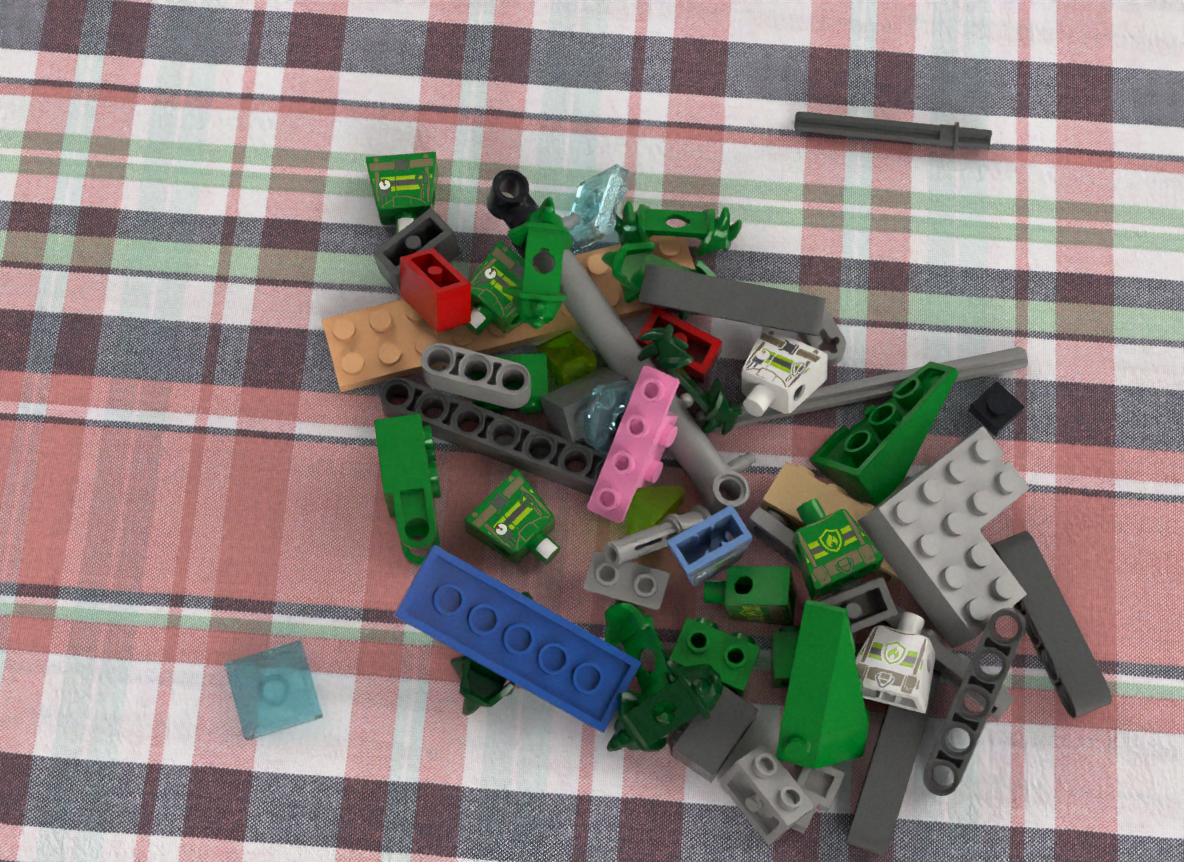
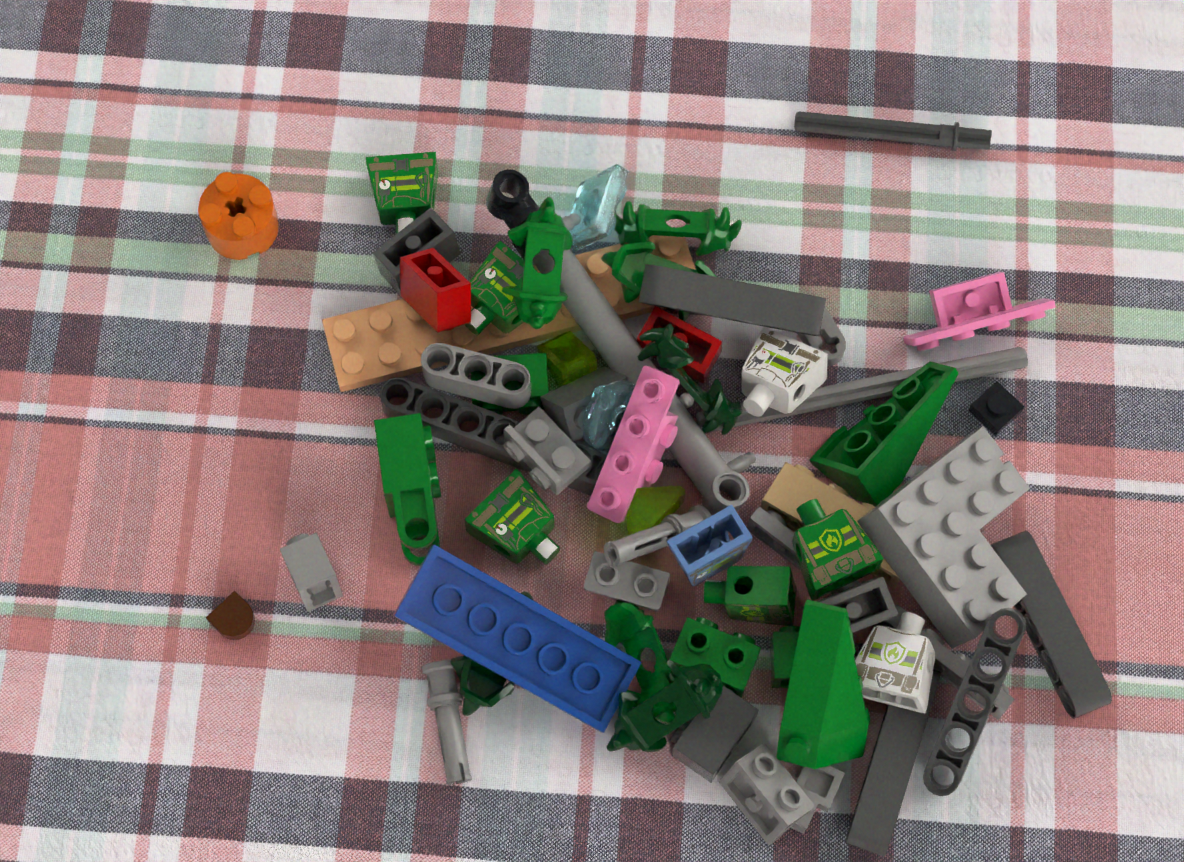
(232, 617): none -> reddish brown tile
(238, 215): none -> orange brick
(273, 690): clear light blue plate -> none
(311, 571): none -> light grey brick
(445, 702): none -> light grey pin
(546, 451): none -> light grey bracket
(972, 306): none -> bright pink bracket

